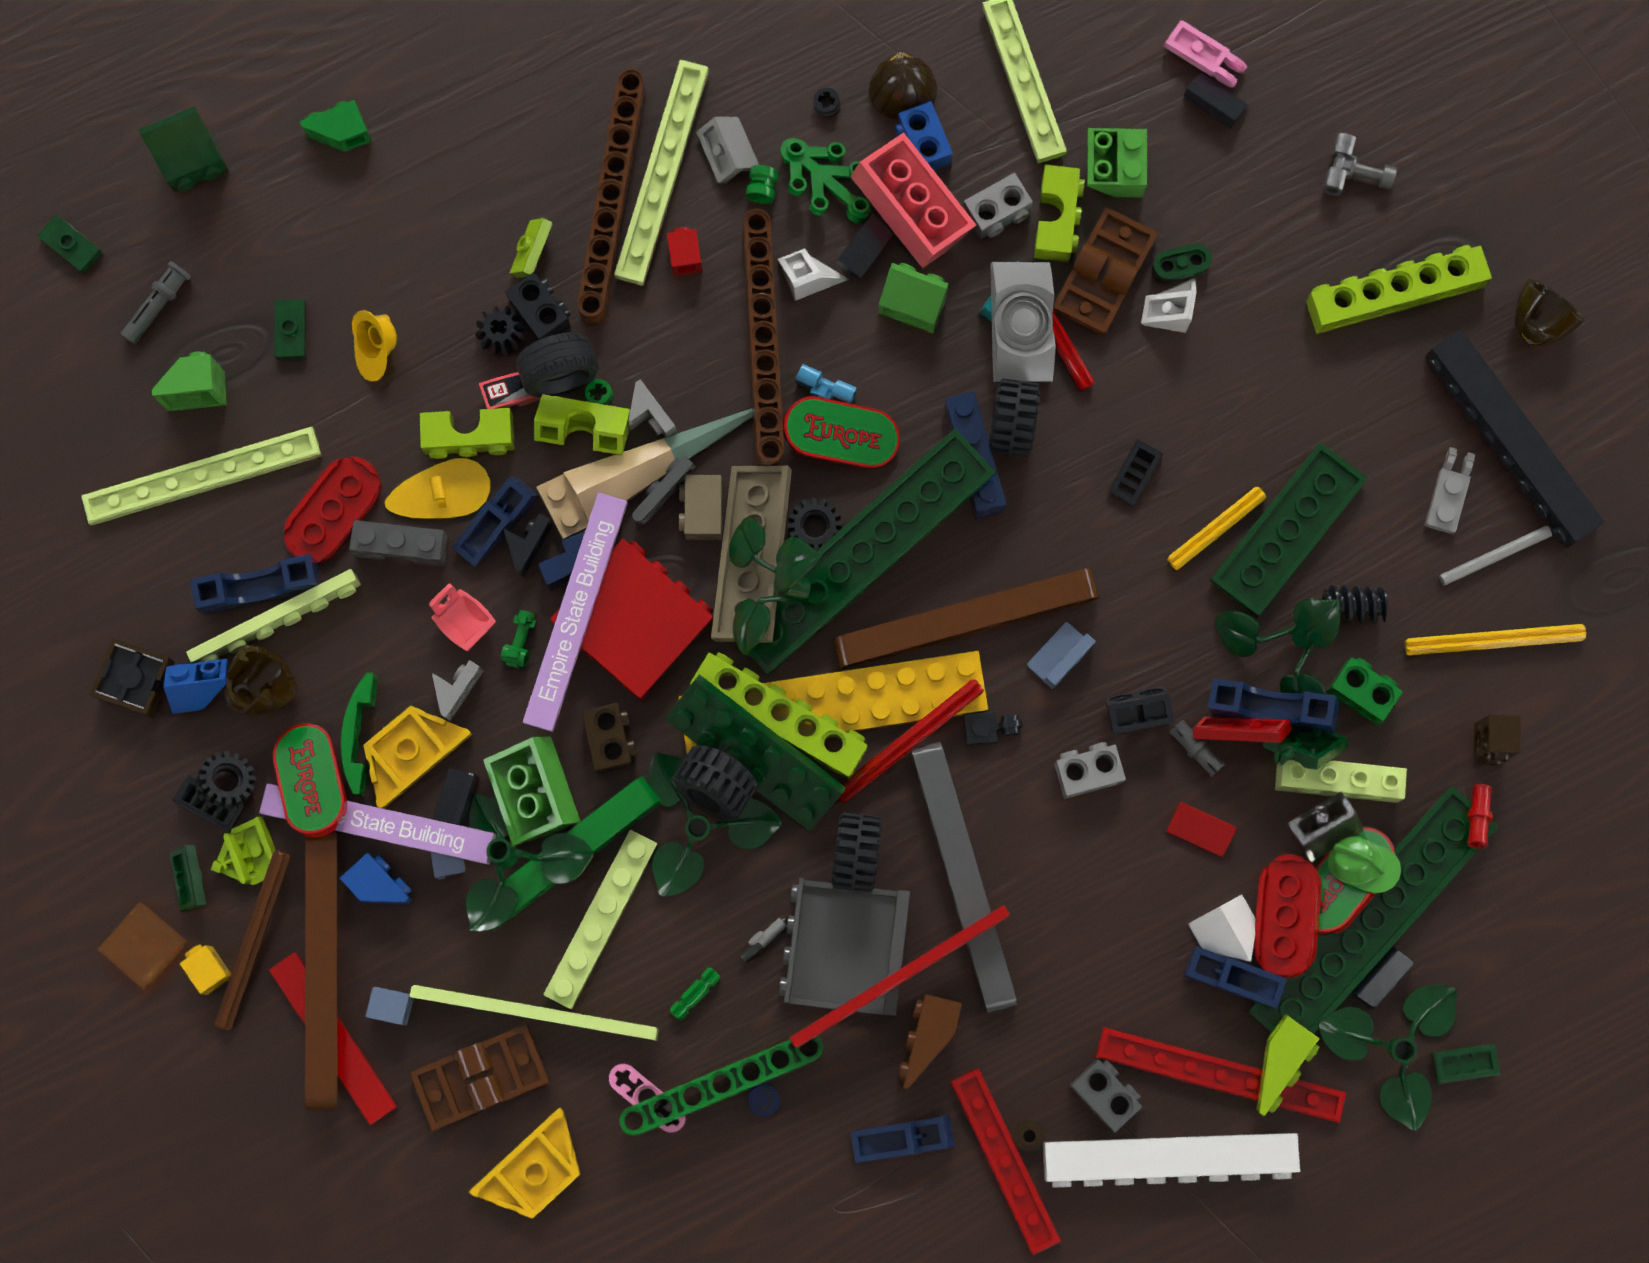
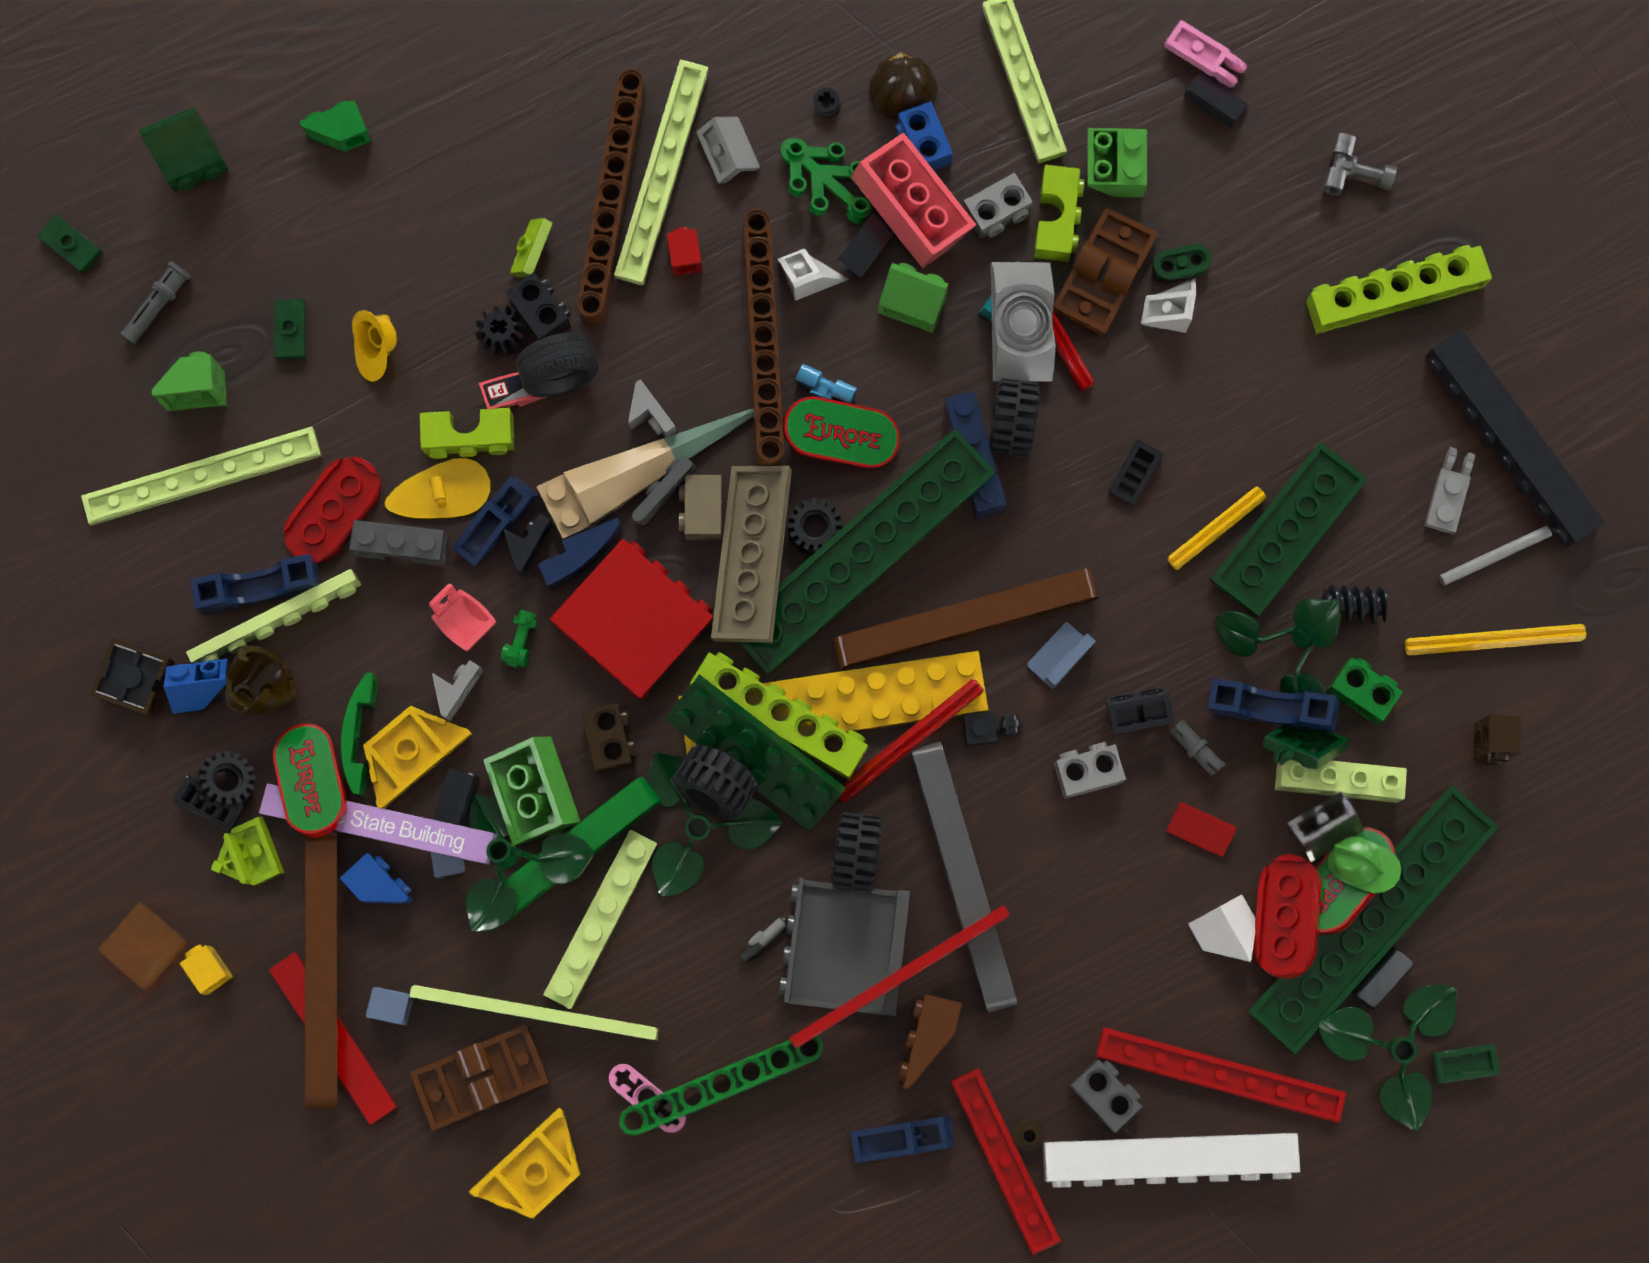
(187, 878): dark green plate -> none
(252, 940): reddish brown axle -> none
(561, 416): lime arch -> none
(575, 612): lavender tile -> none
(592, 388): green bush -> none
(695, 993): green axle -> none
(762, 184): green wheel -> none
(764, 1100): clear blue tile -> none
(793, 562): dark green plant -> none
(1234, 977): dark blue slope -> none
(1242, 729): red tile -> none
(1283, 1056): lime slope -> none
(1479, 816): red pin -> none
(1544, 315): dark brown hair -> none

